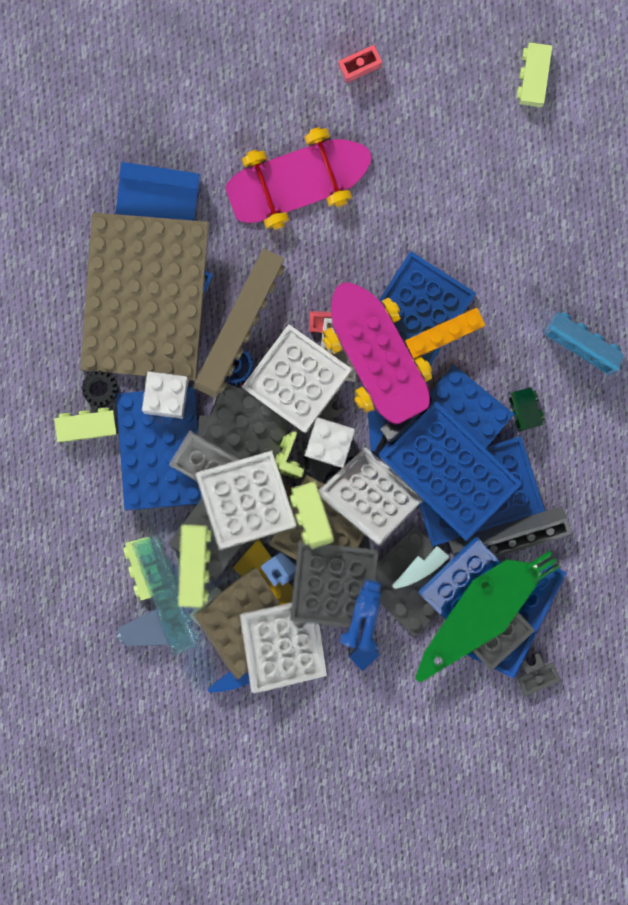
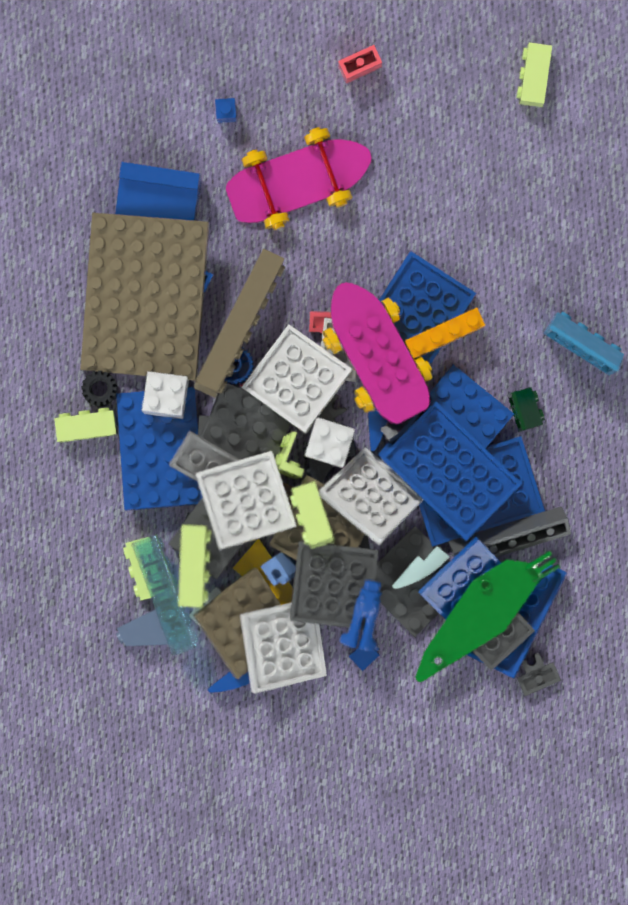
(226, 110): none -> blue brick

